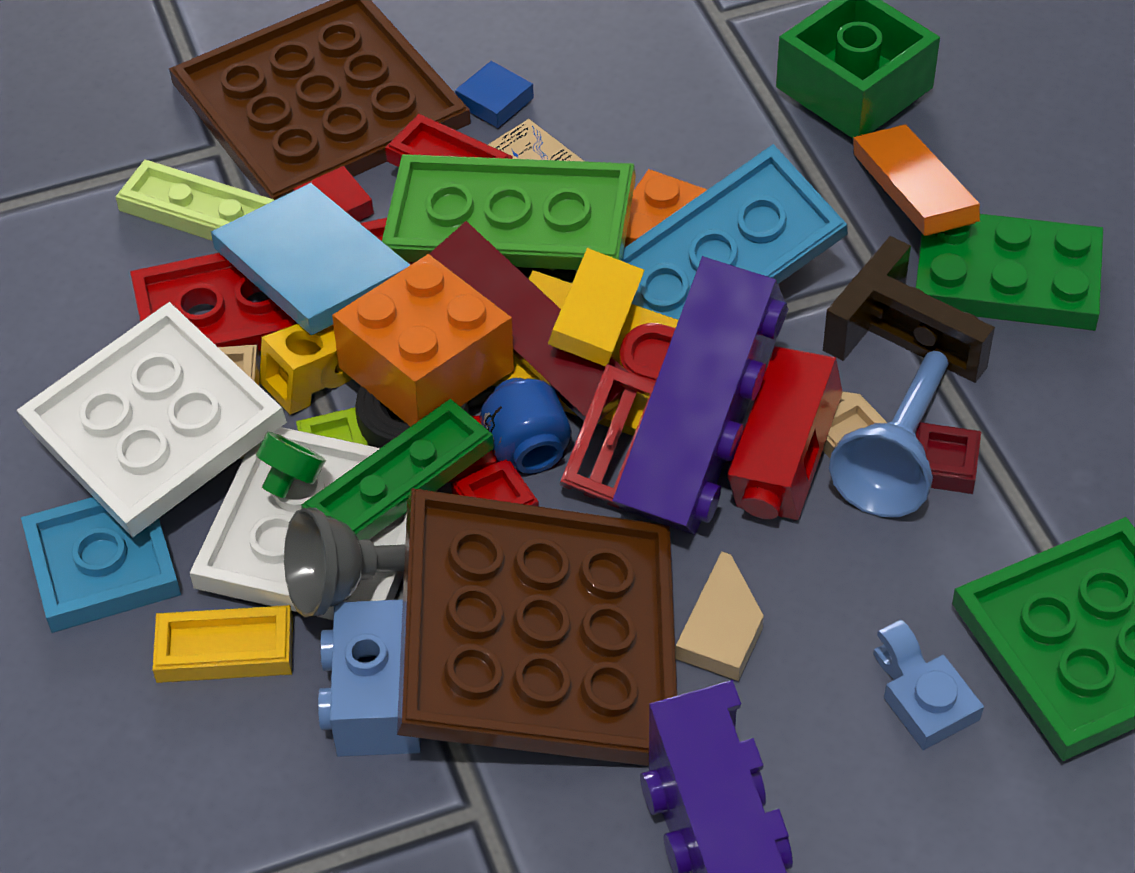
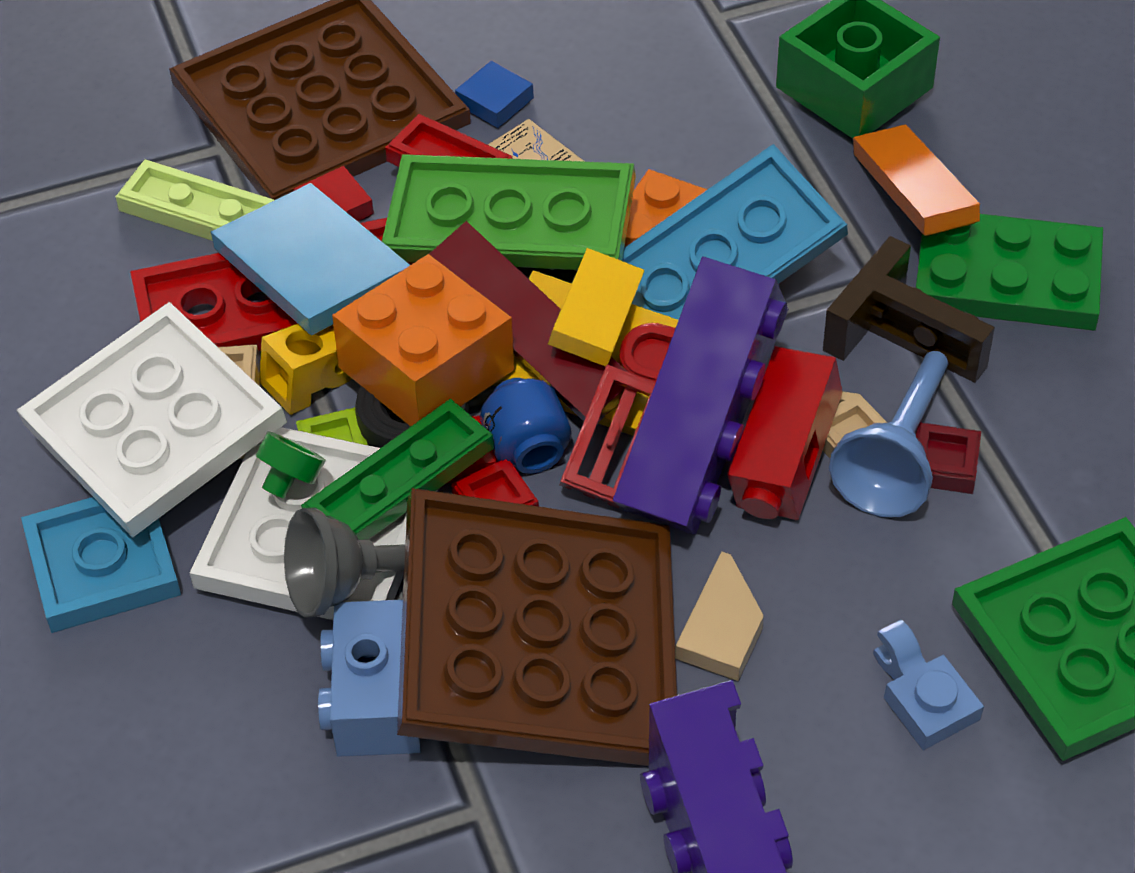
(223, 644): yellow tile -> none

